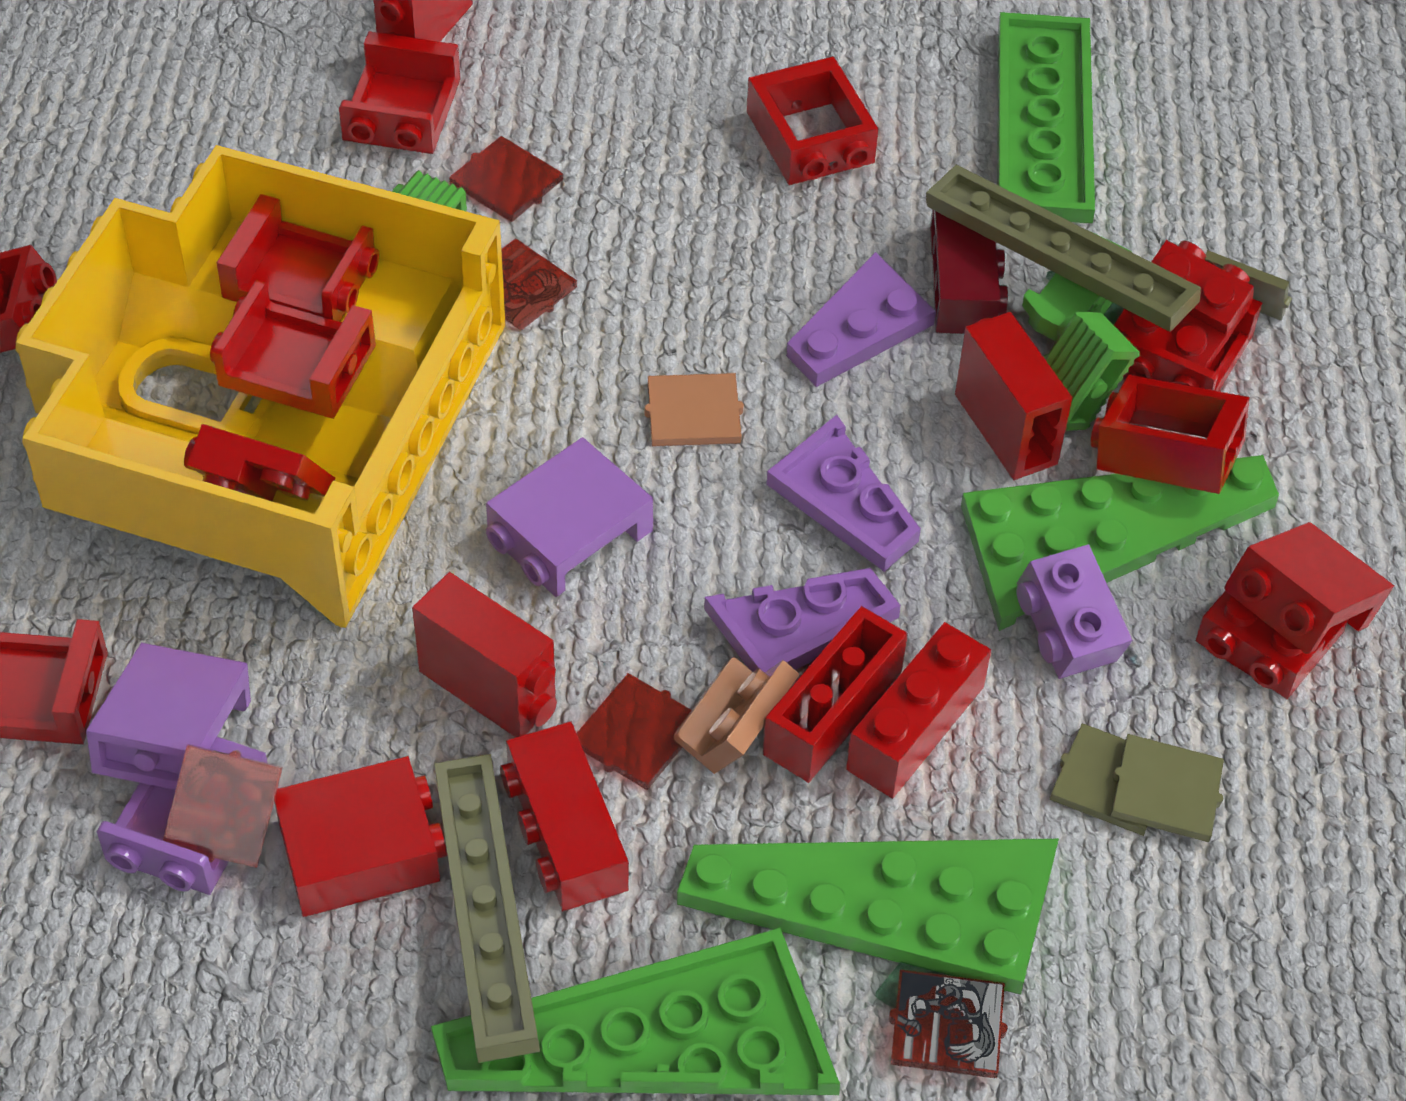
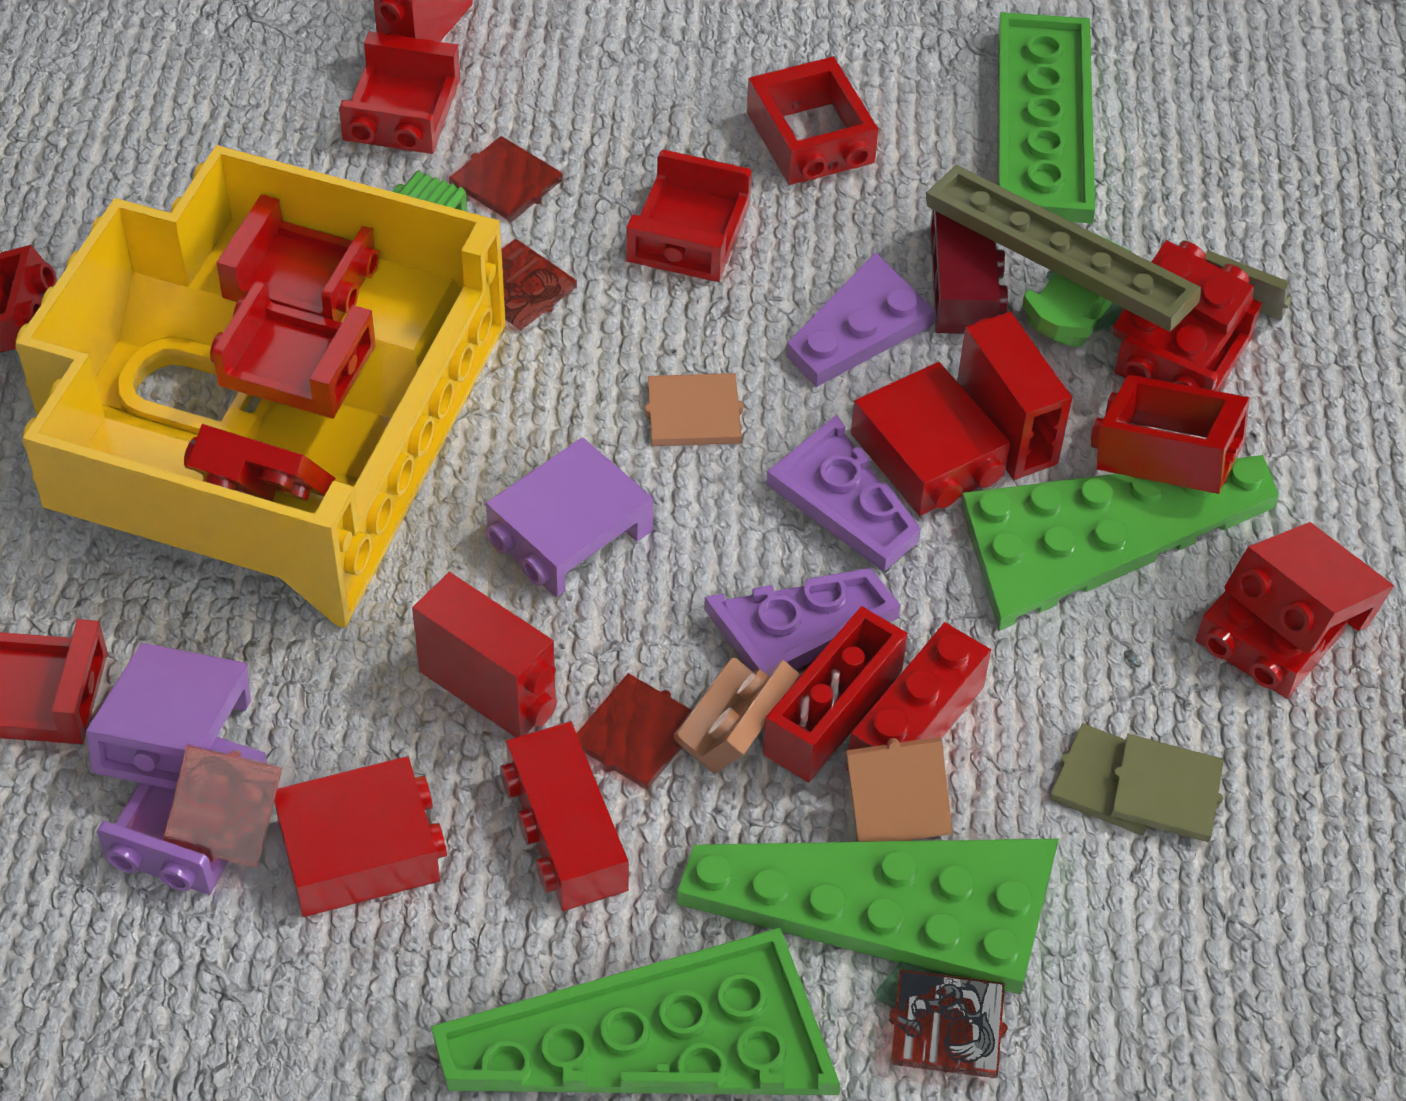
(486, 910): olive plate -> none
(690, 216): none -> red panel
(899, 791): none -> nougat piece
(930, 438): none -> red brick
(1072, 611): medium lavender brick -> none
(1089, 363): bright green brick -> none

